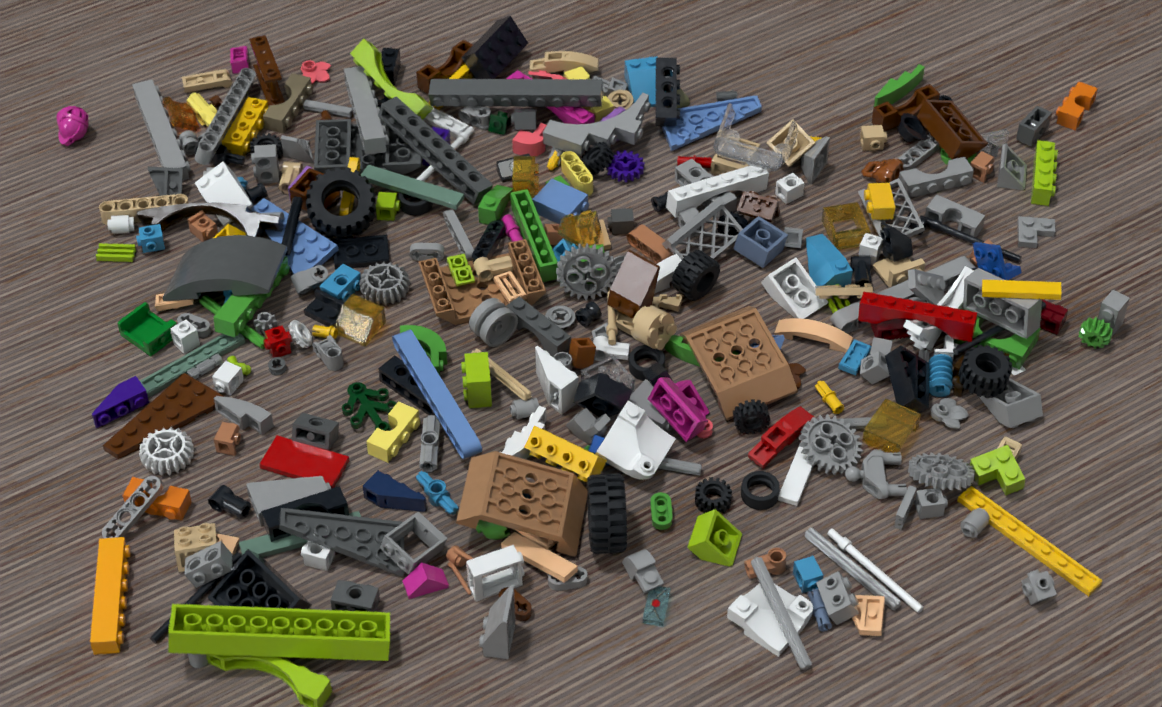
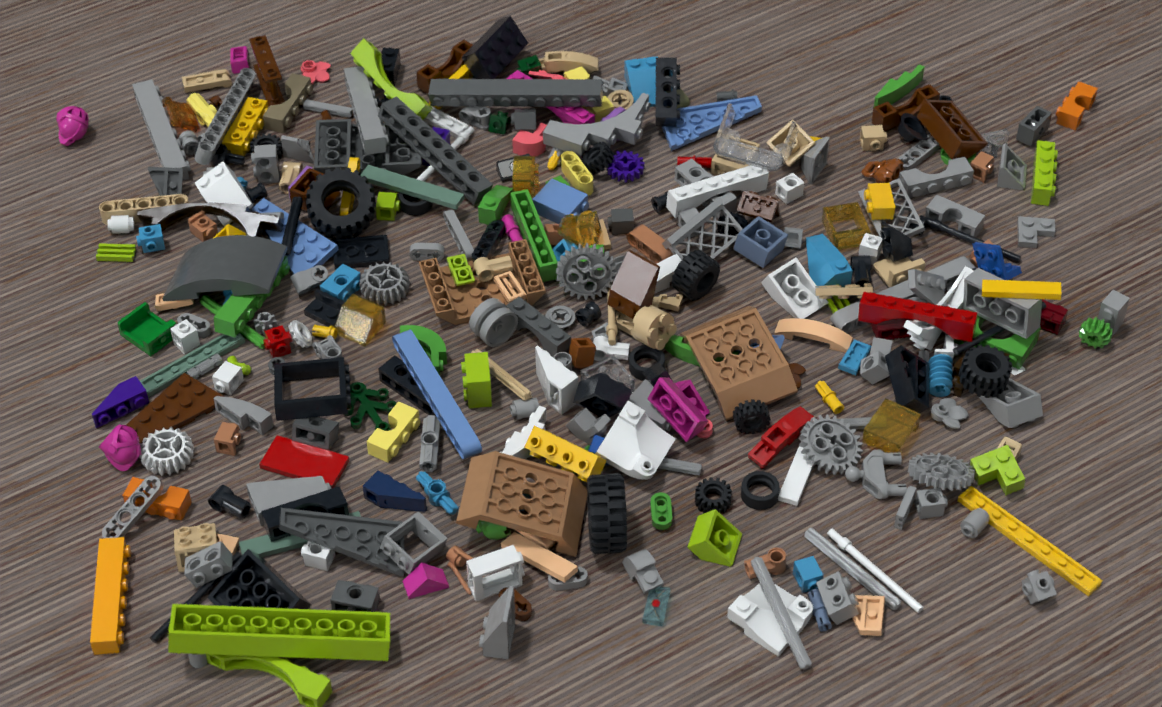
(122, 447): none -> dark pink helmet
(311, 406): none -> black window
(529, 64): none -> dark green bracket

